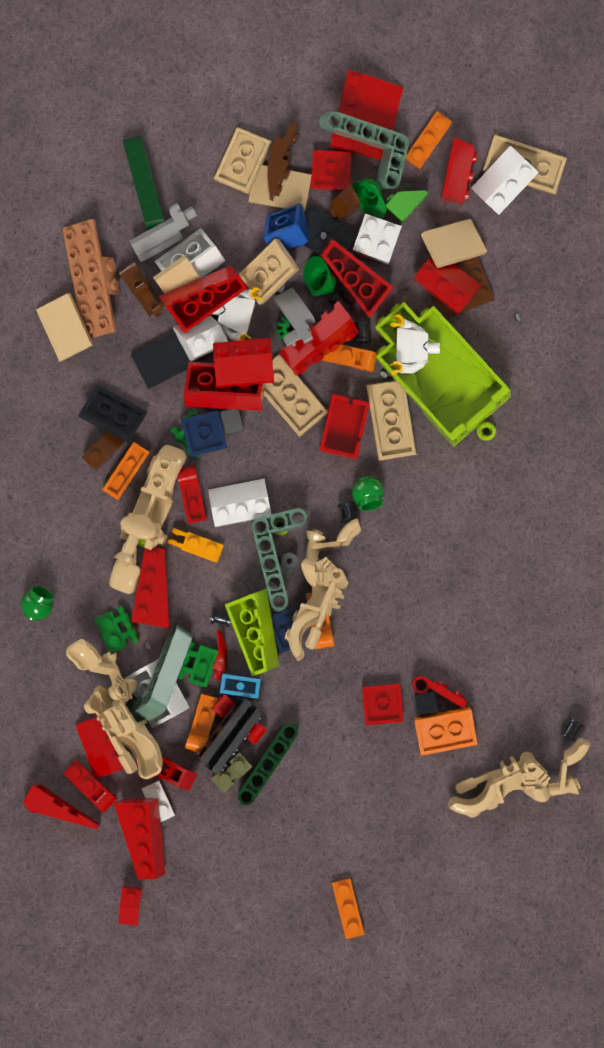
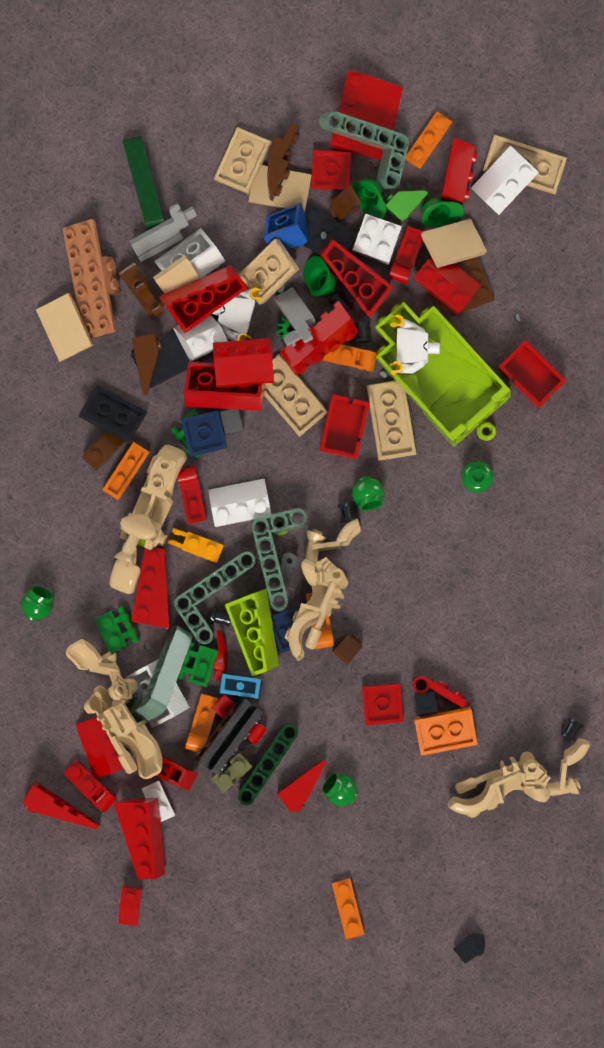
(146, 354): none -> reddish brown slope
(209, 590): none -> sand green beam
(298, 791): none -> red slope
(340, 789): none -> green piece
(348, 648): none -> reddish brown slope
(406, 255): none -> red plate
(441, 213): none -> green piece
(470, 947): none -> black tile
(477, 476): none -> green piece
(531, 374): none -> red piece

